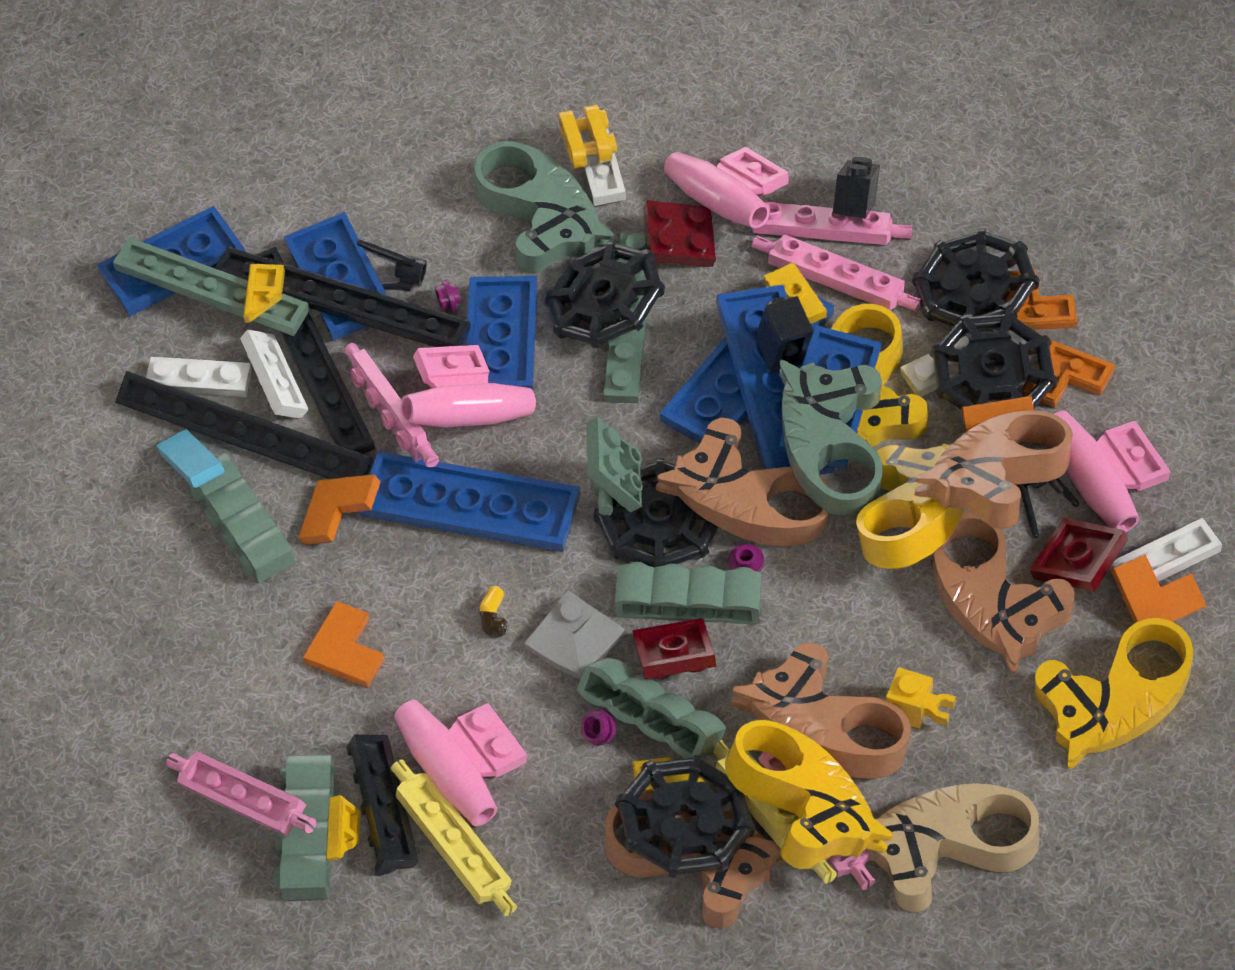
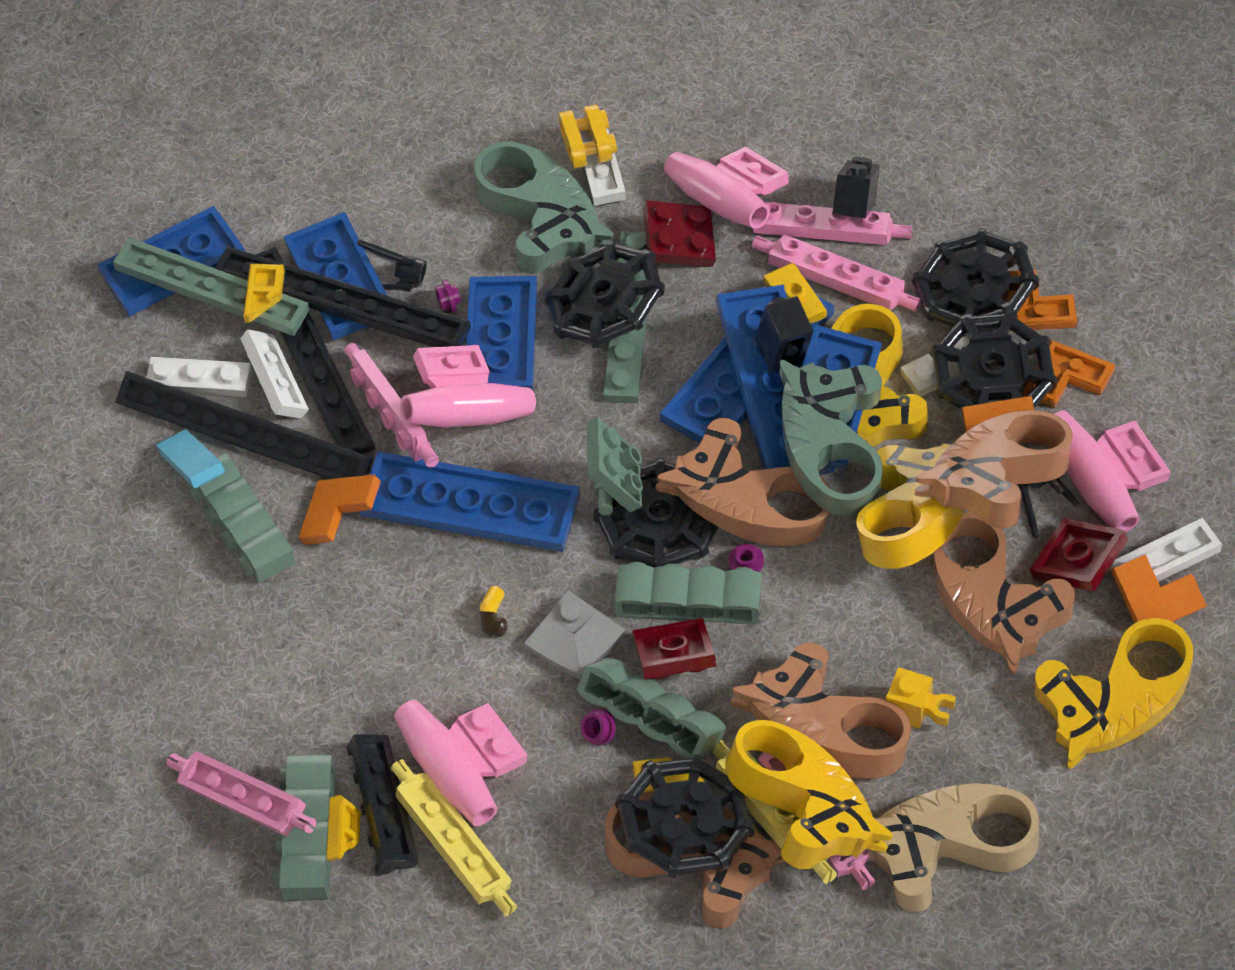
(336, 647): orange tile -> none

